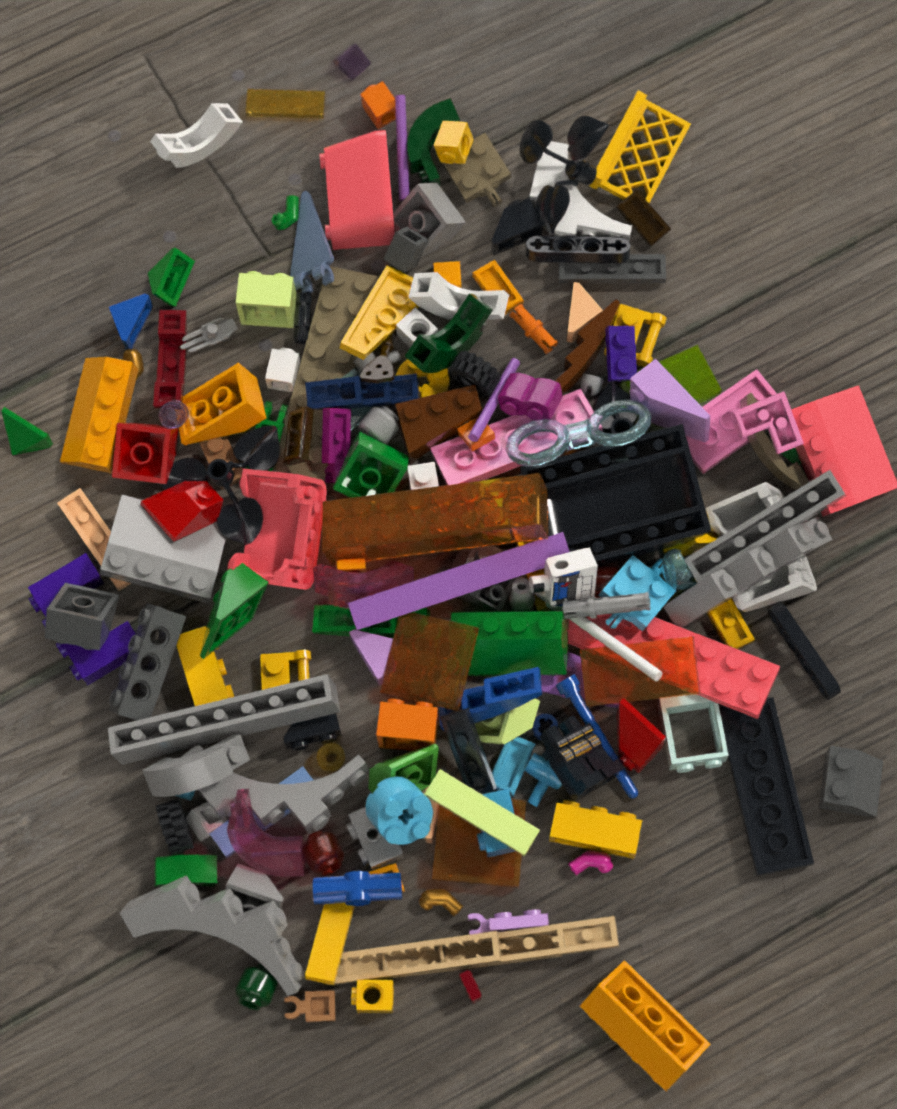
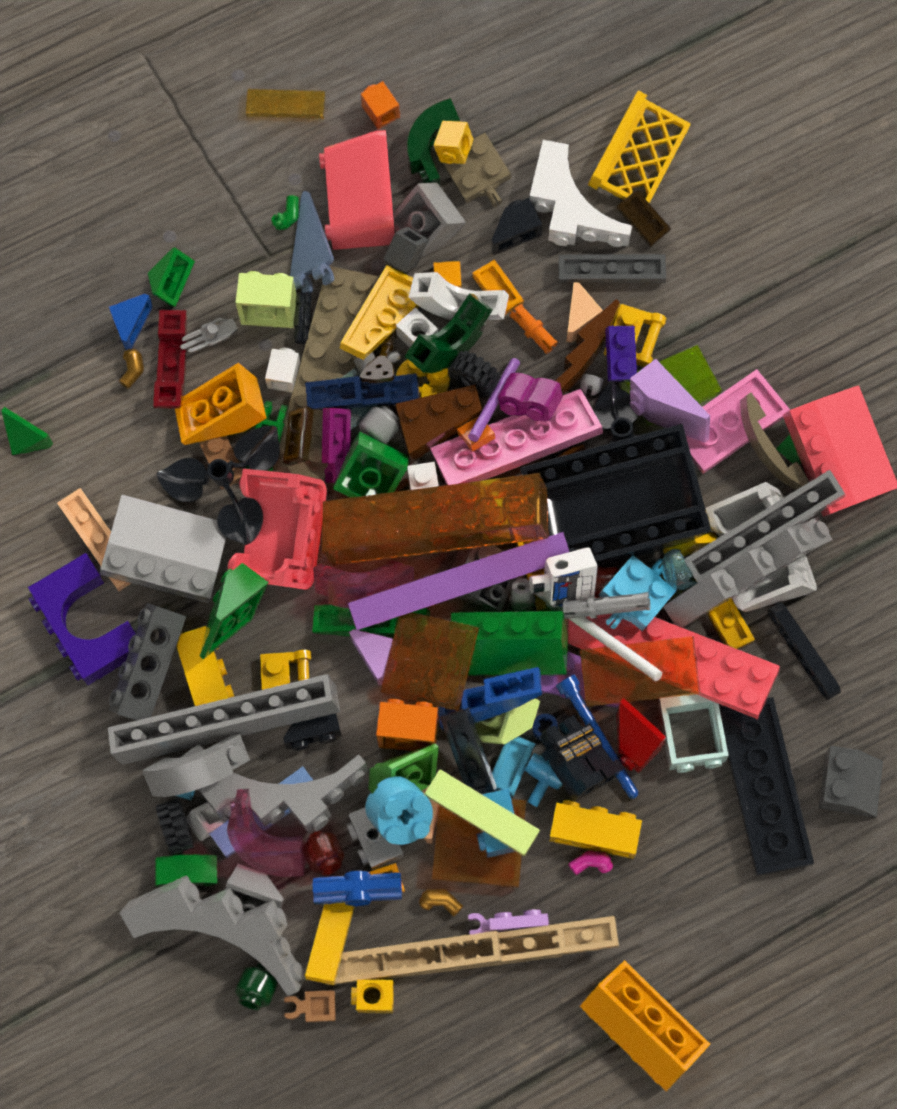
(80, 616): dark grey slope -> none
(99, 405): light orange slope -> none
(144, 452): red slope -> none
(168, 416): wheel -> none
(184, 508): red slope -> none
(199, 140): white arch -> none
(328, 749): clear yellow plate -> none
(352, 61): clear purple slope -> none
(352, 565): light orange tile -> none
(402, 152): medium lavender bar -> none
(470, 986): dark red tile -> none
(538, 249): black beam -> none
(579, 433): clear light blue bar -> none
(583, 138): black plant -> none
(770, 414): bright pink brick -> none

